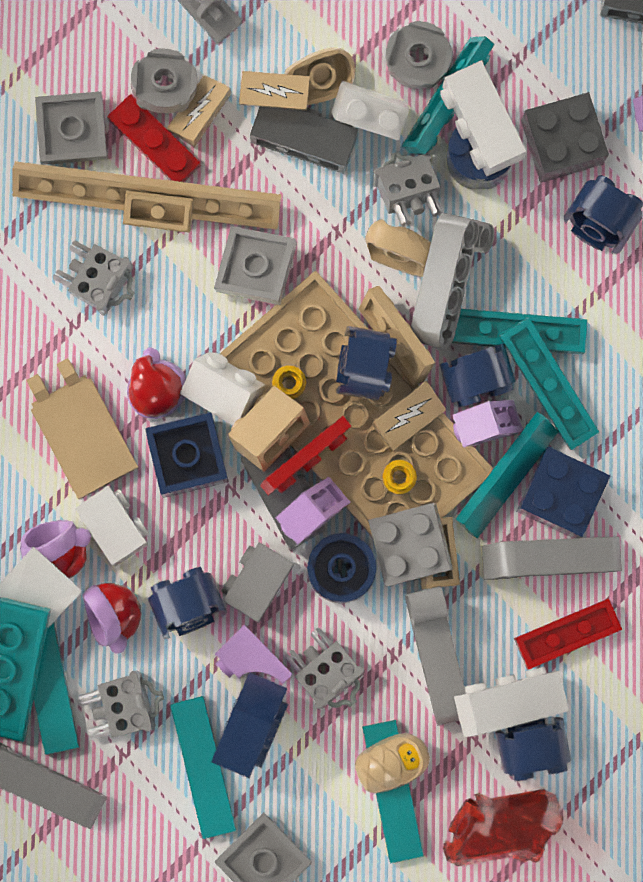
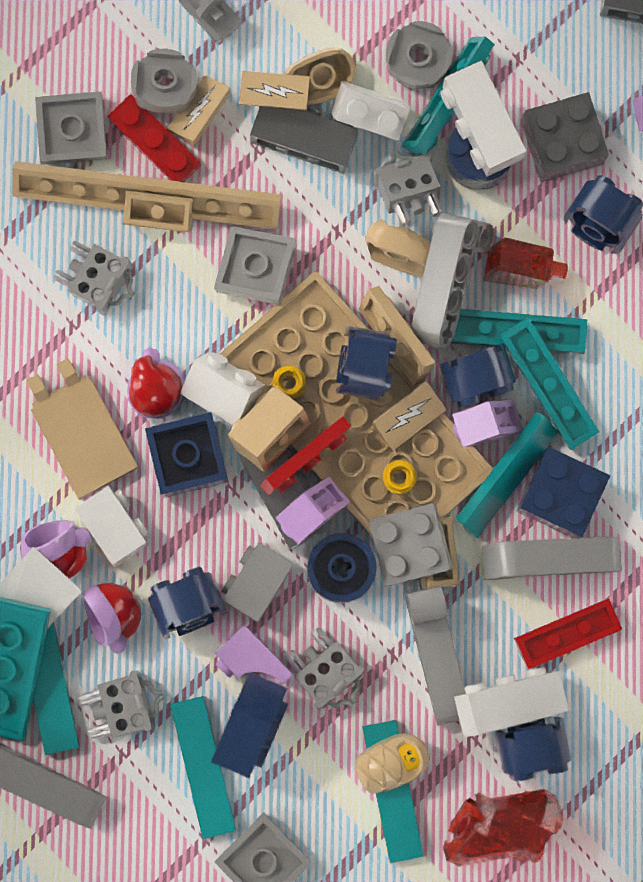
(523, 264): none -> clear red torso

